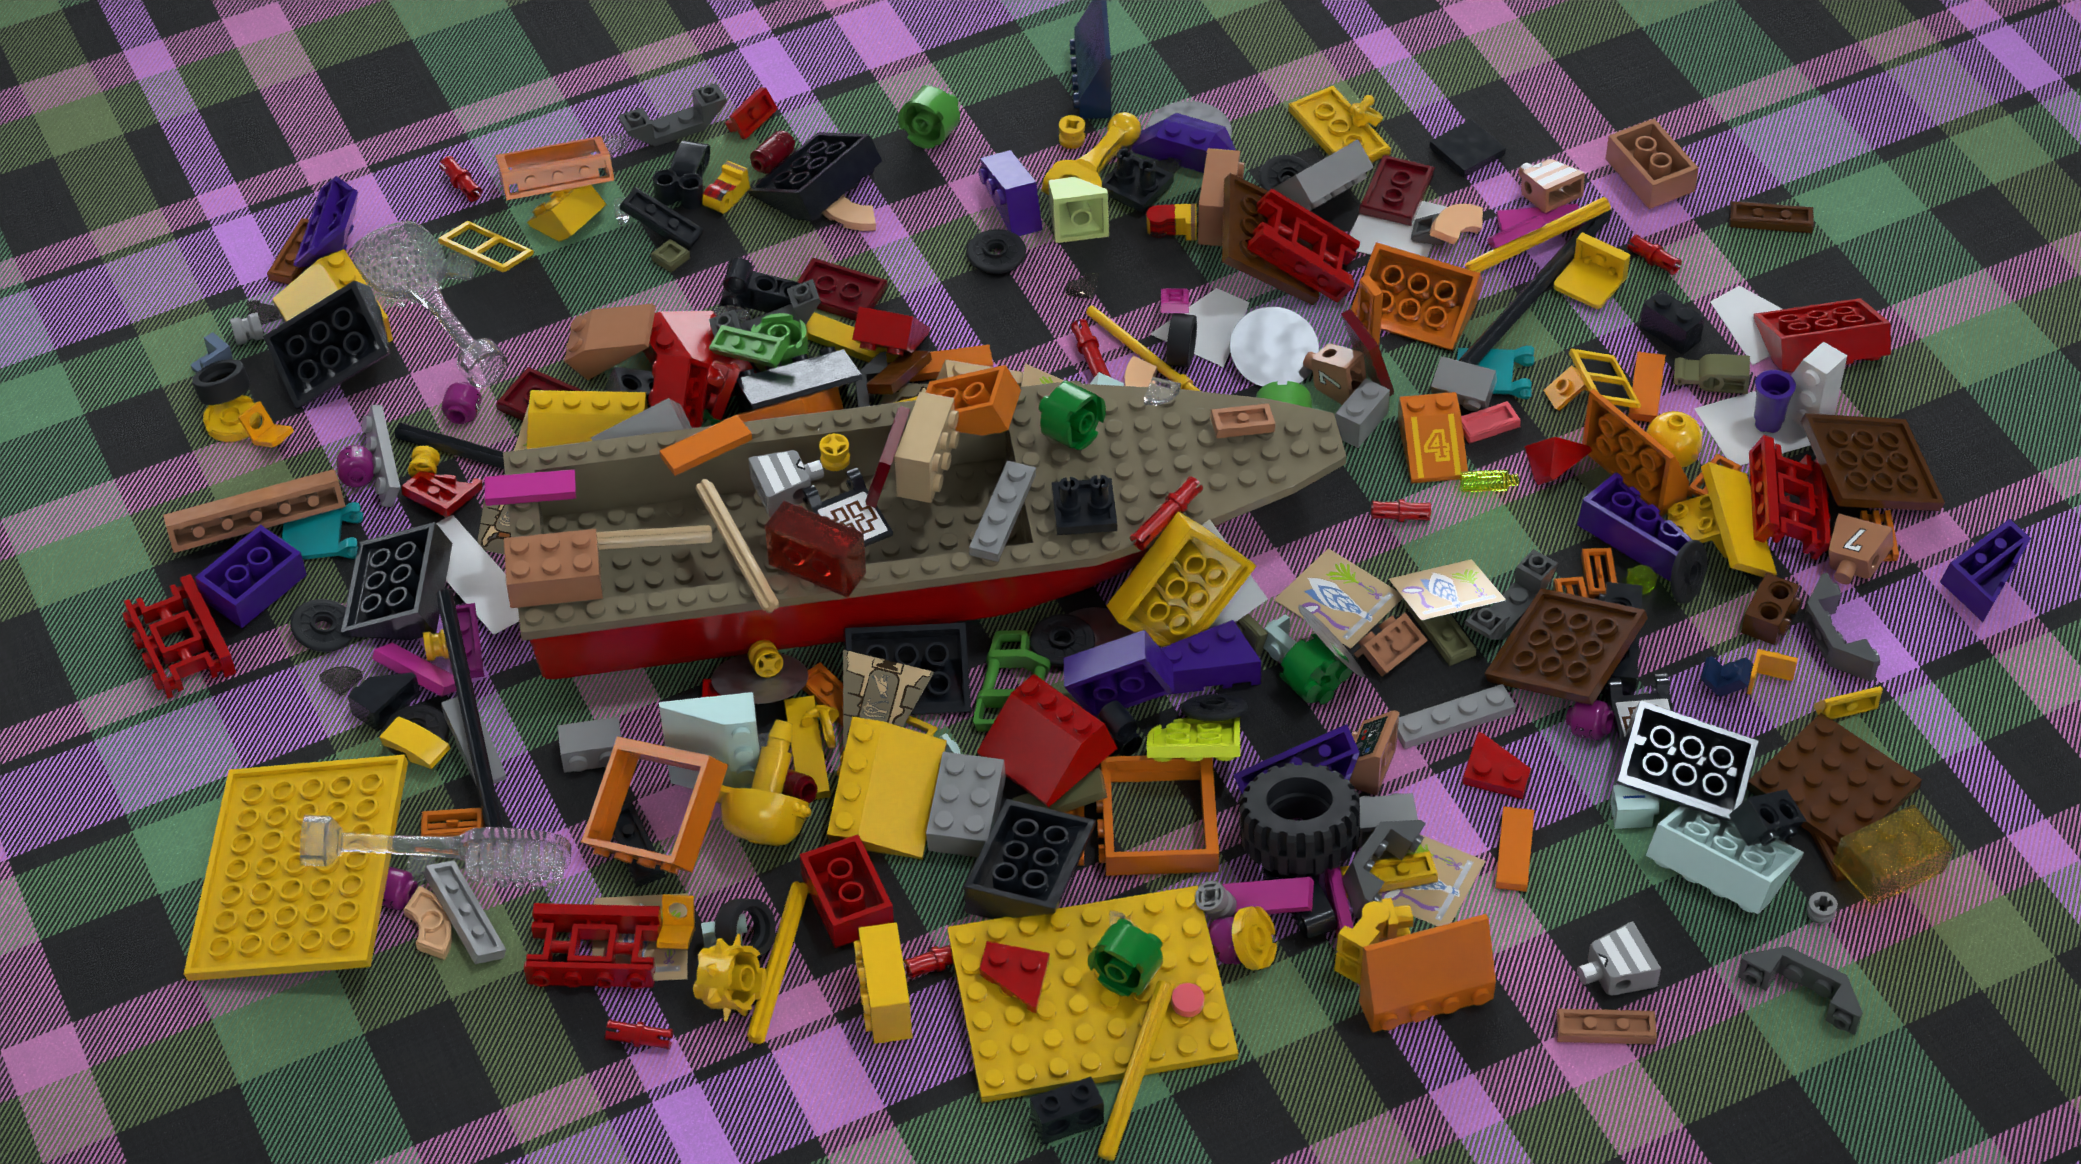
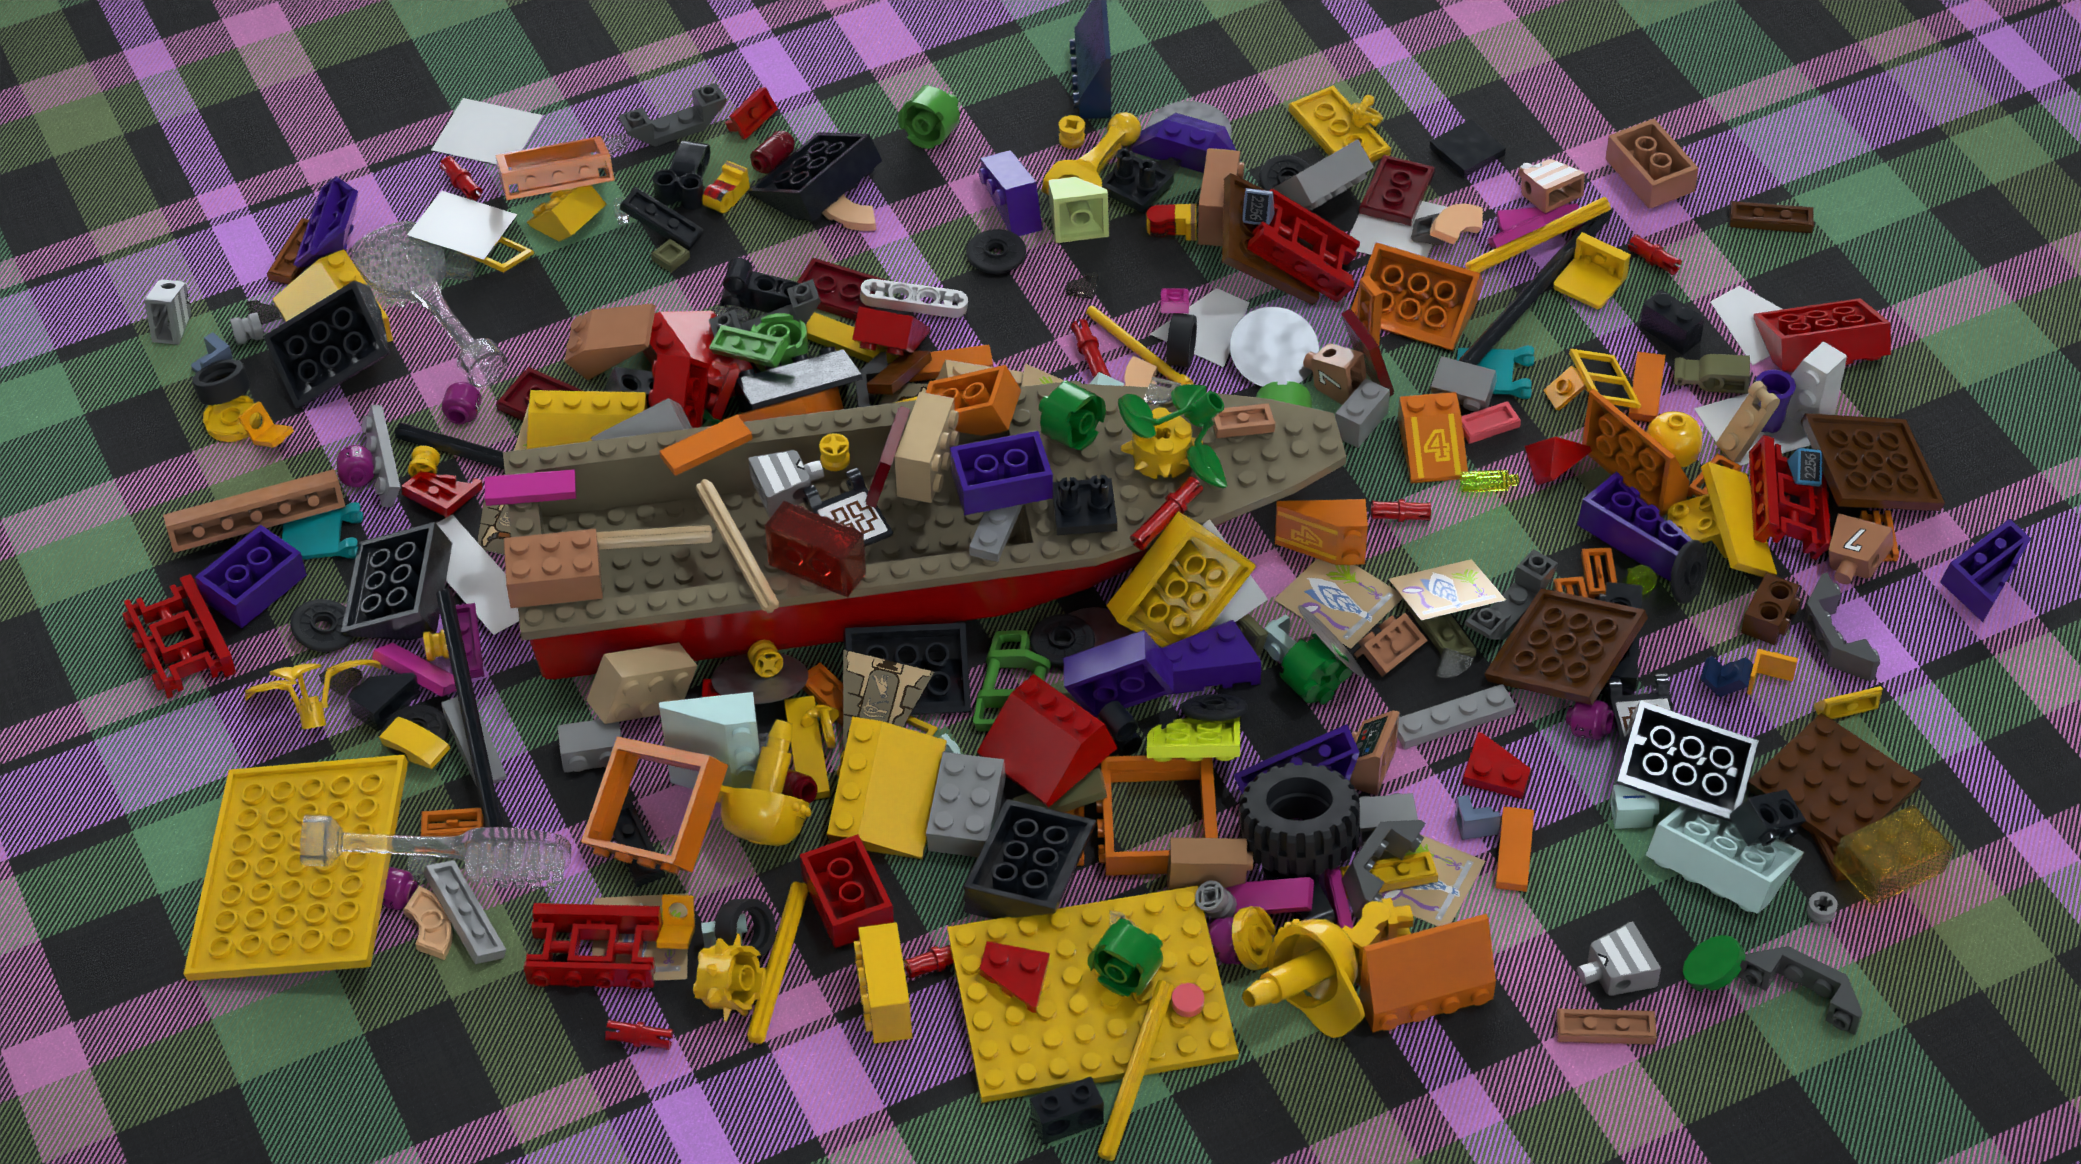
(168, 301): none -> light grey torso
(309, 708): none -> yellow plant
(462, 225): none -> white sticker
(486, 130): none -> white sticker
(636, 680): none -> tan brick
(913, 301): none -> white beam
(1001, 472): none -> dark purple brick
(1165, 451): none -> yellow brick
(1198, 408): none -> green plant
(1207, 859): none -> medium nougat slope
(1258, 206): none -> slope
(1316, 959): none -> yellow piece
(1324, 529): none -> orange slope
(1452, 663): none -> clear smoke tile
(1475, 822): none -> sand blue panel
(1714, 963): none -> green tile
(1748, 422): none -> tan plate
(1806, 466): none -> slope

